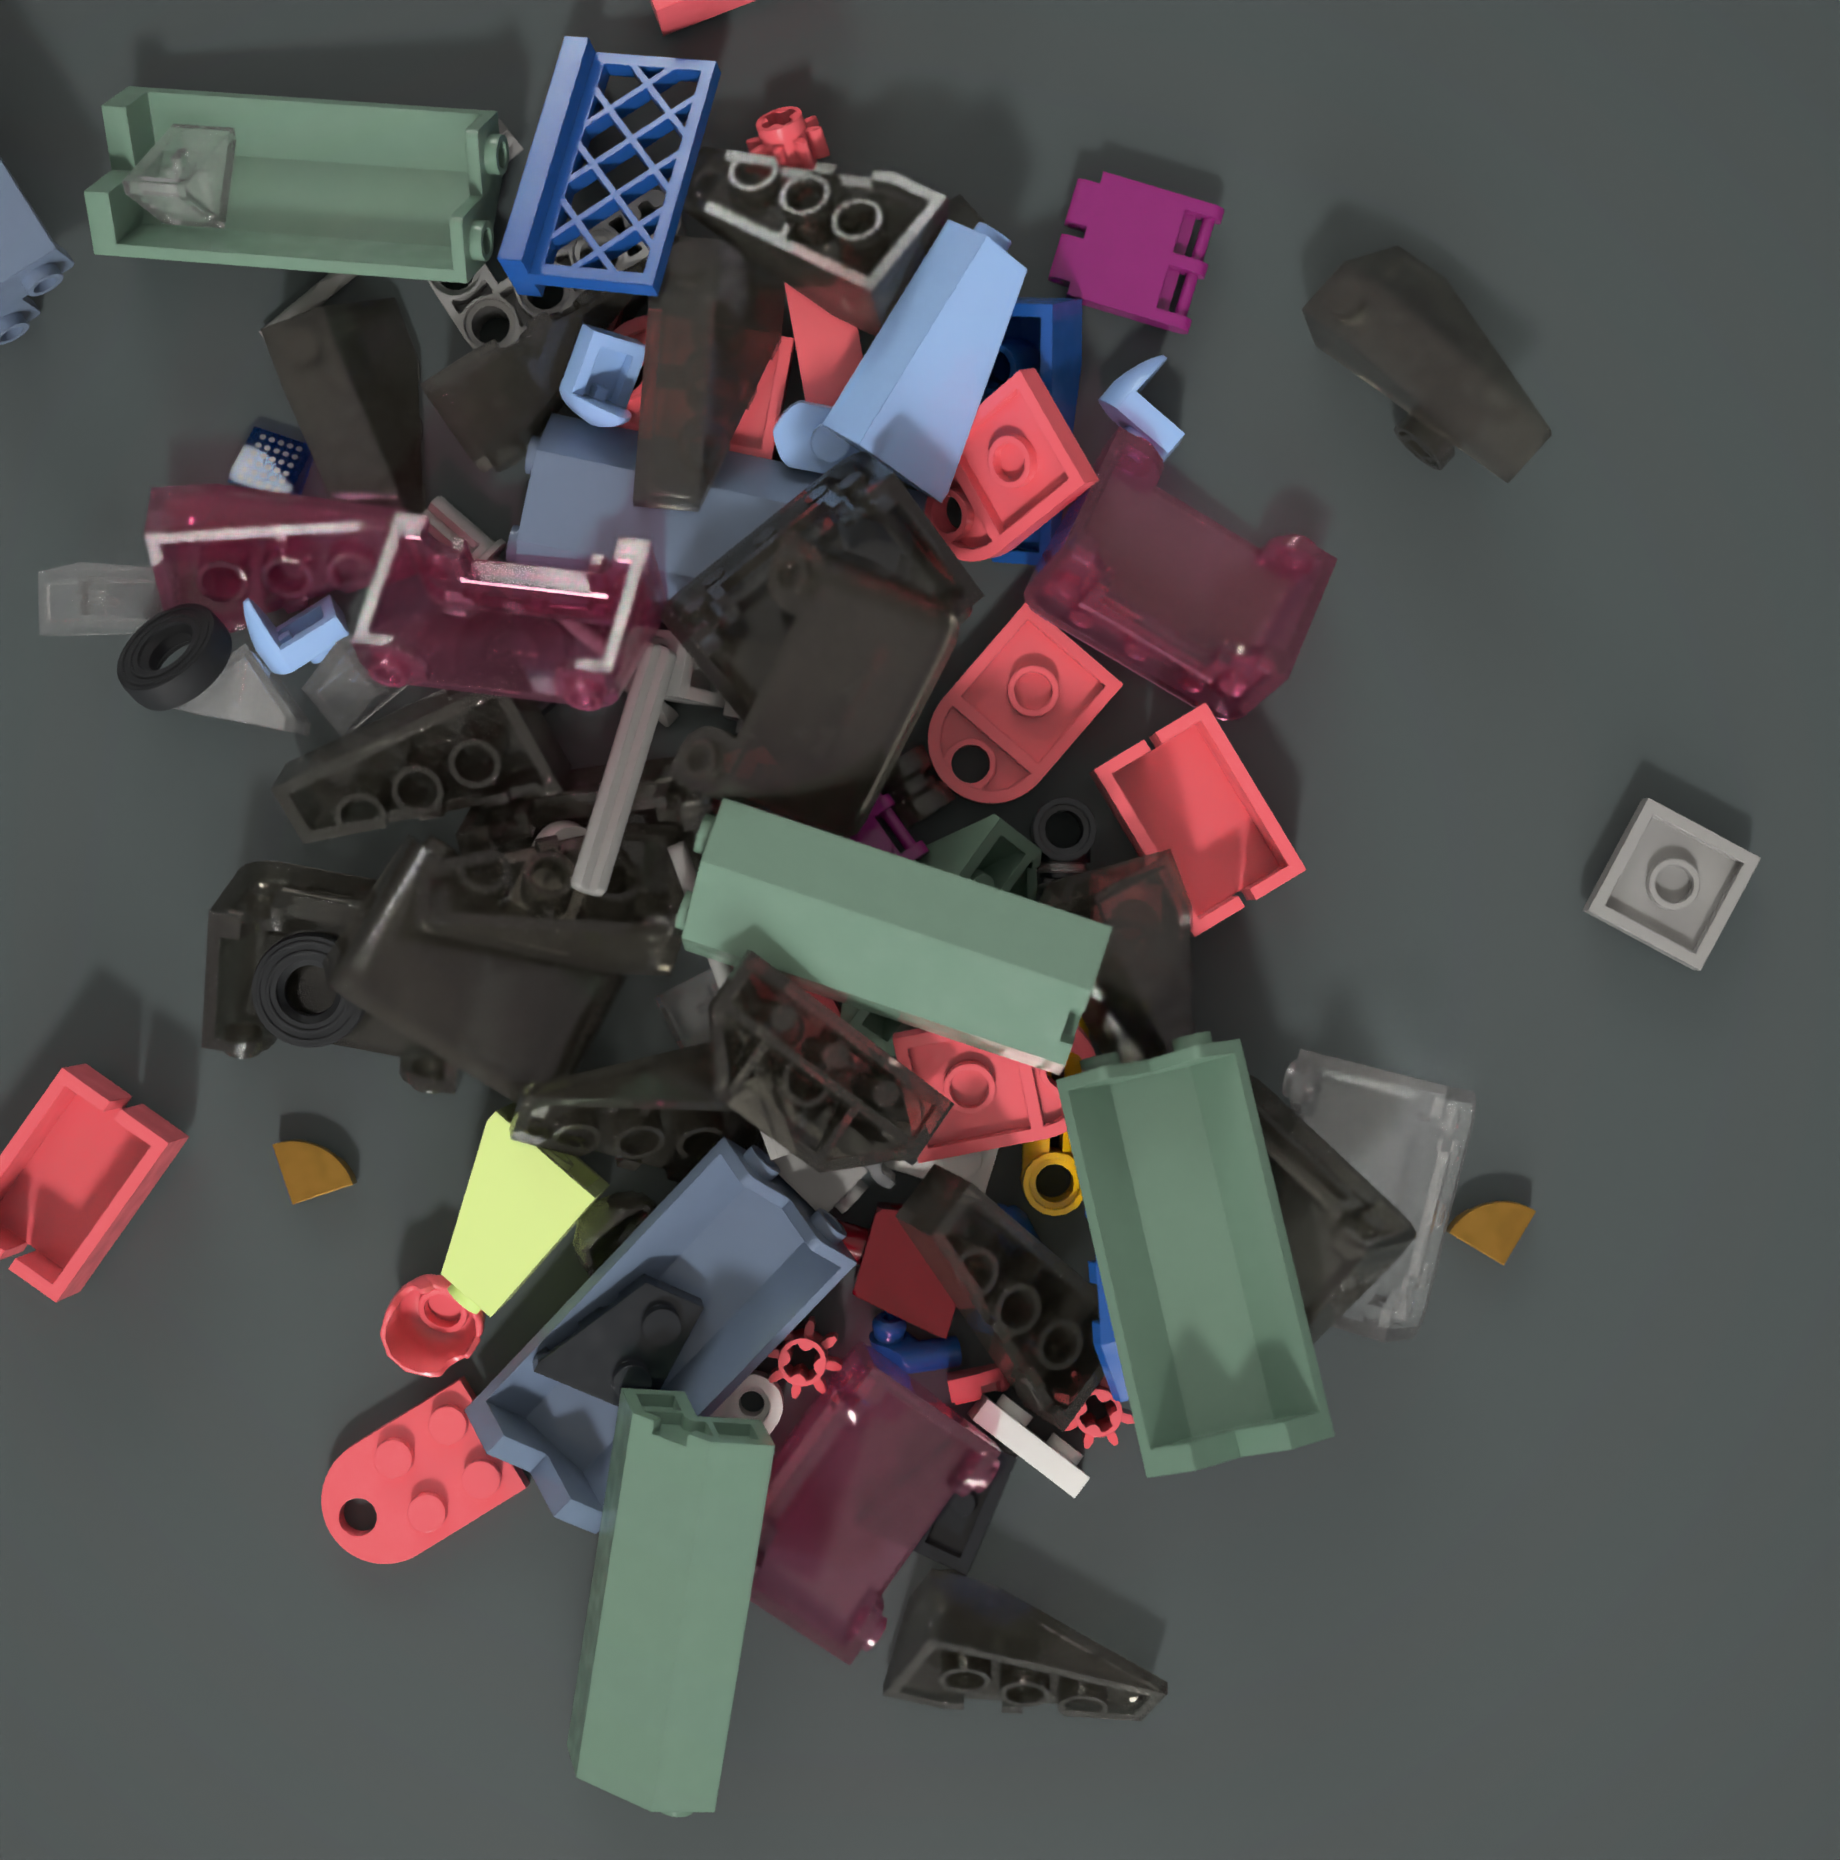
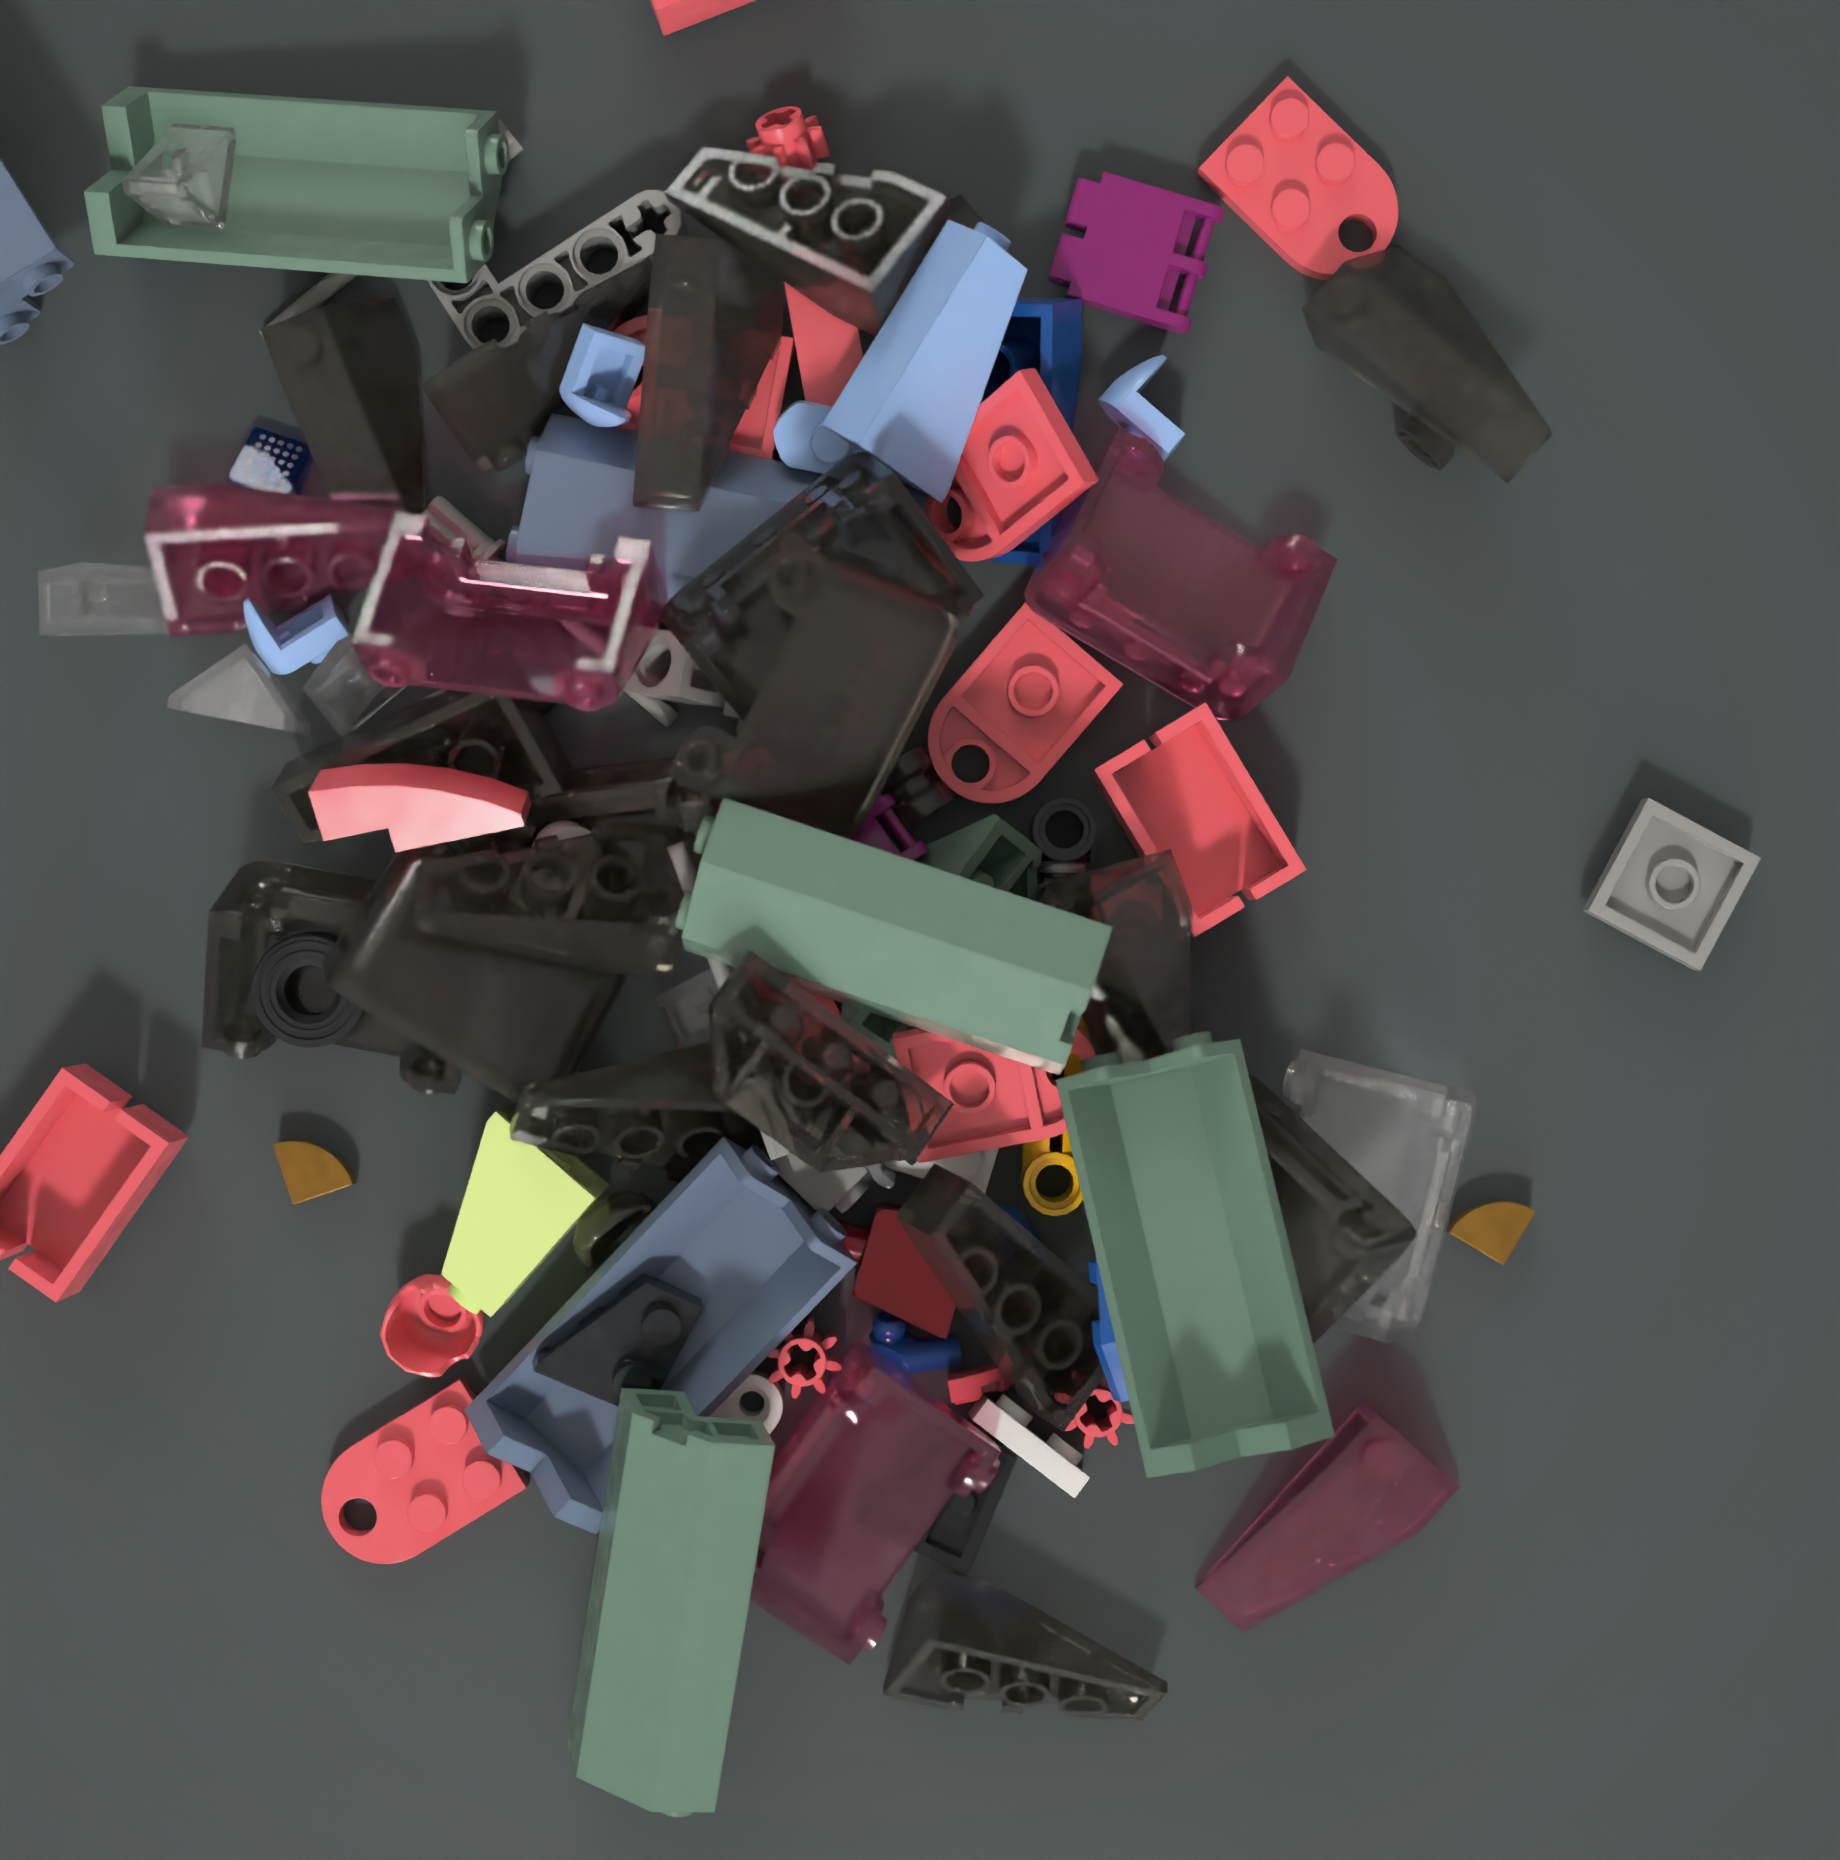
(188, 675): black tyre -> none
(415, 803): none -> slope
(557, 172): blue fence -> none
(623, 771): light grey axle -> none
(1299, 180): none -> coral plate
(1337, 1513): none -> clear pink wedge

